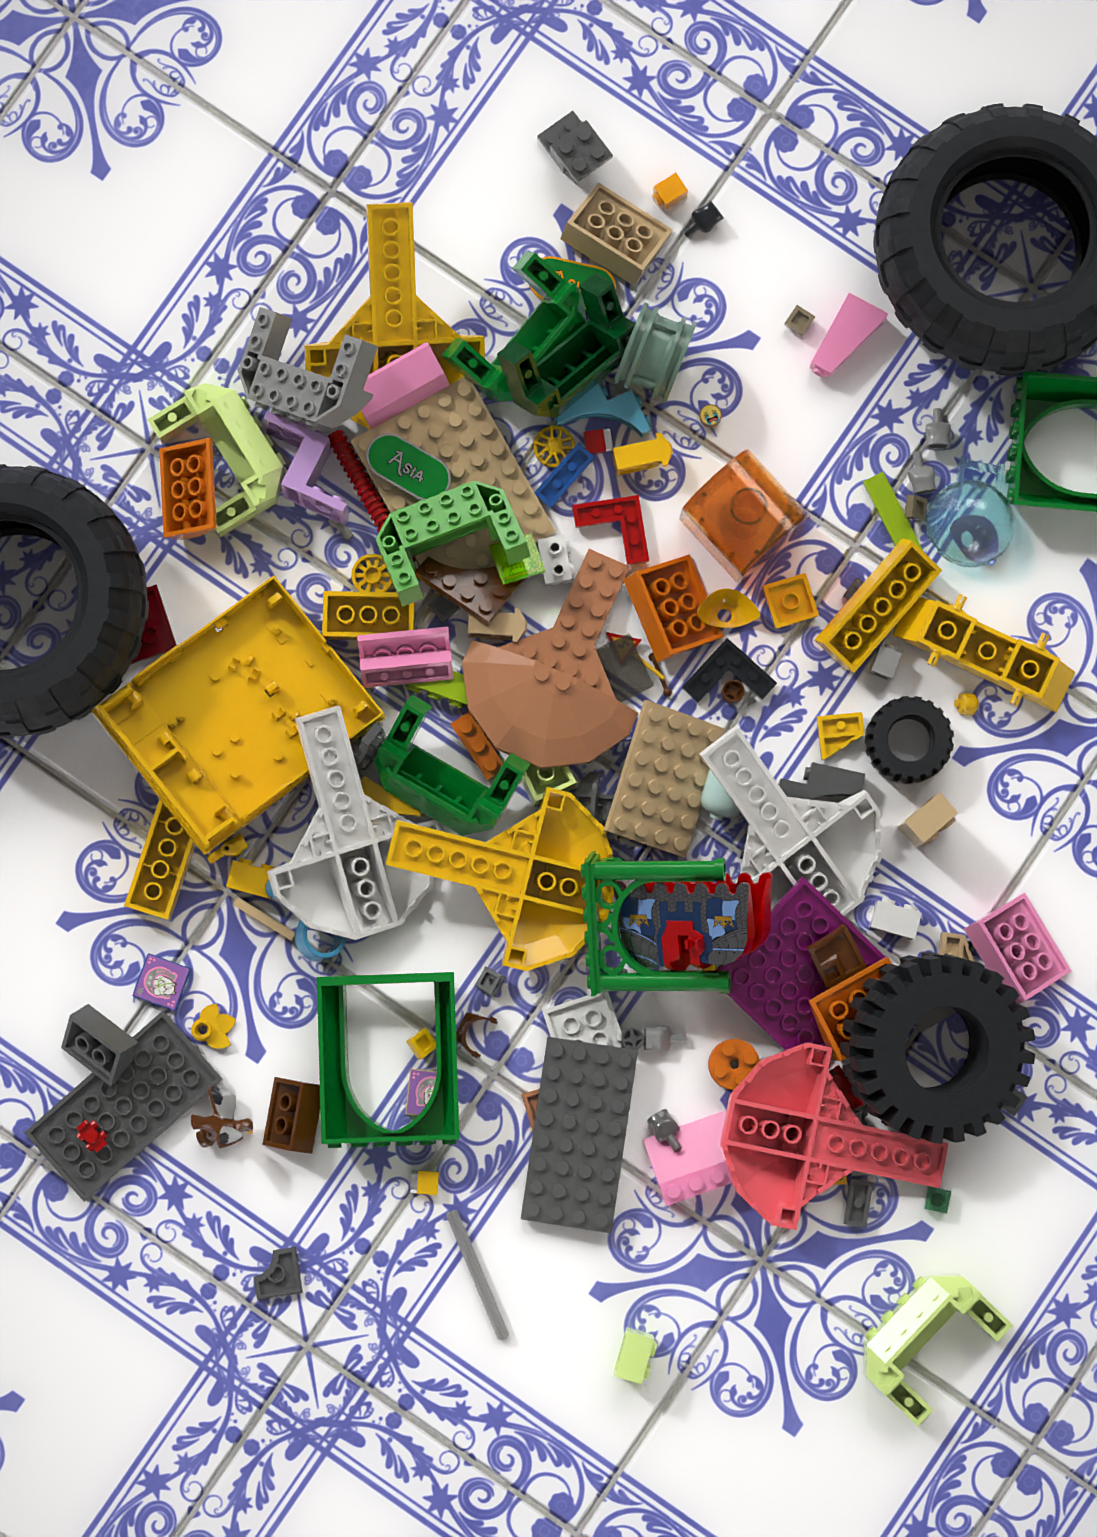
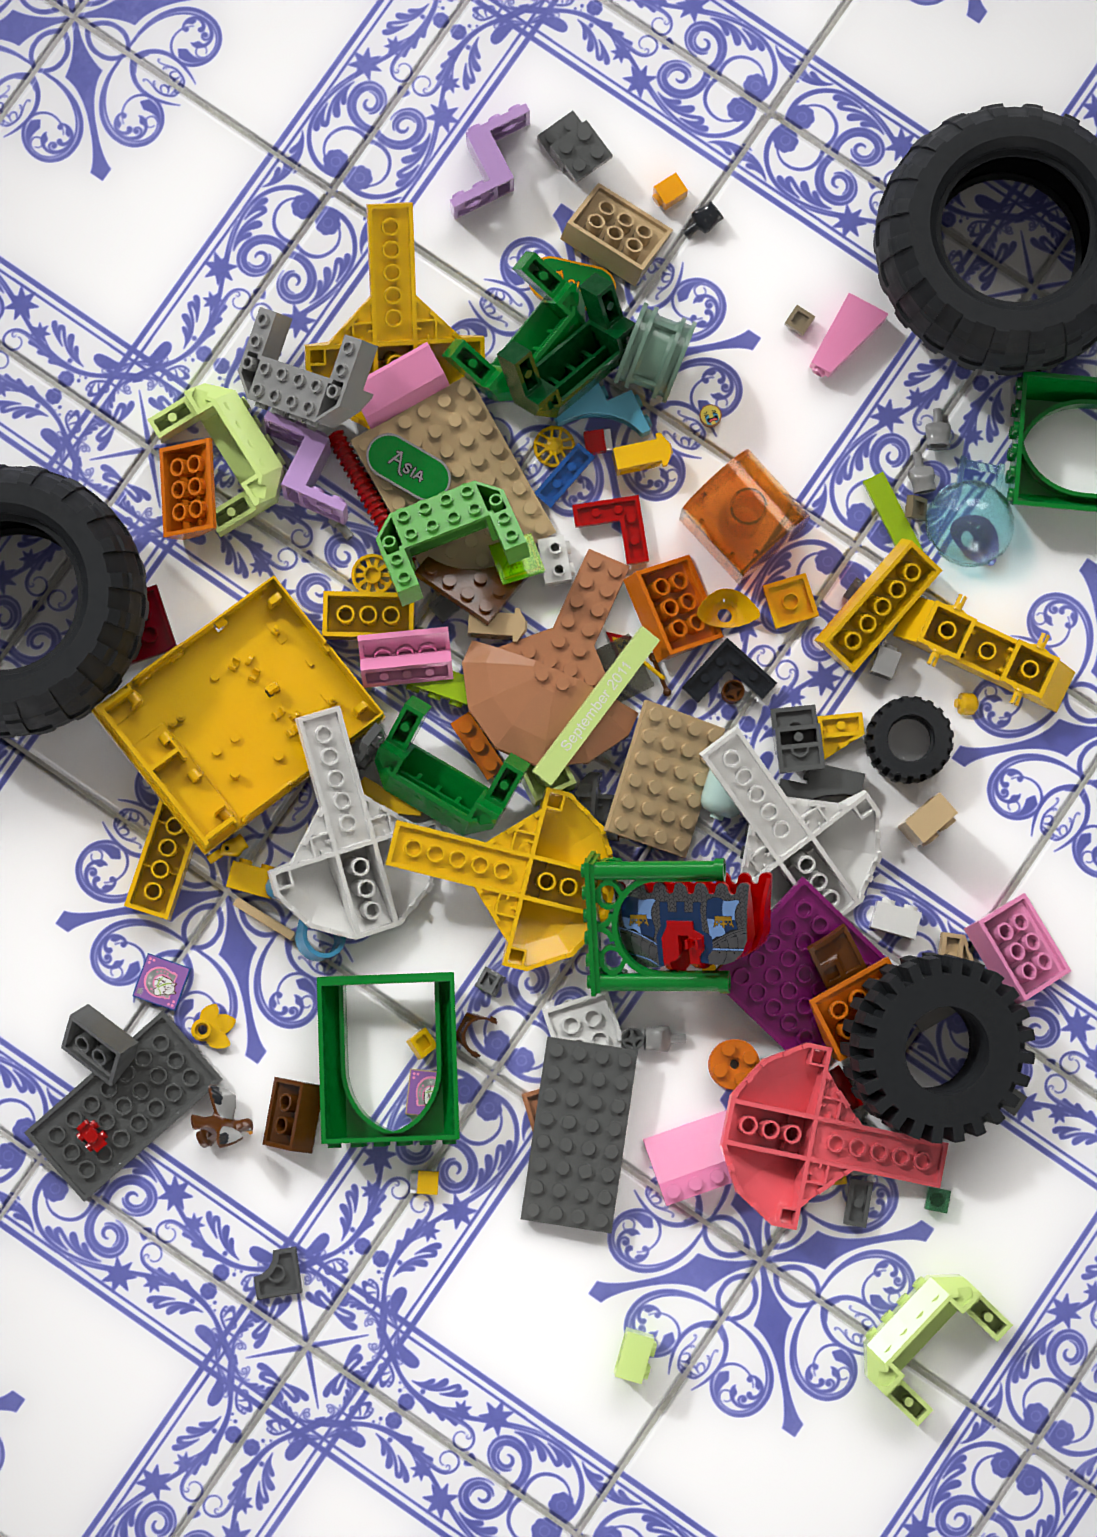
(477, 1274): light grey axle -> none
(489, 160): none -> lavender bracket
(595, 706): none -> yellowish green tile
(665, 1129): dark grey piece -> none
(797, 739): none -> dark grey bracket

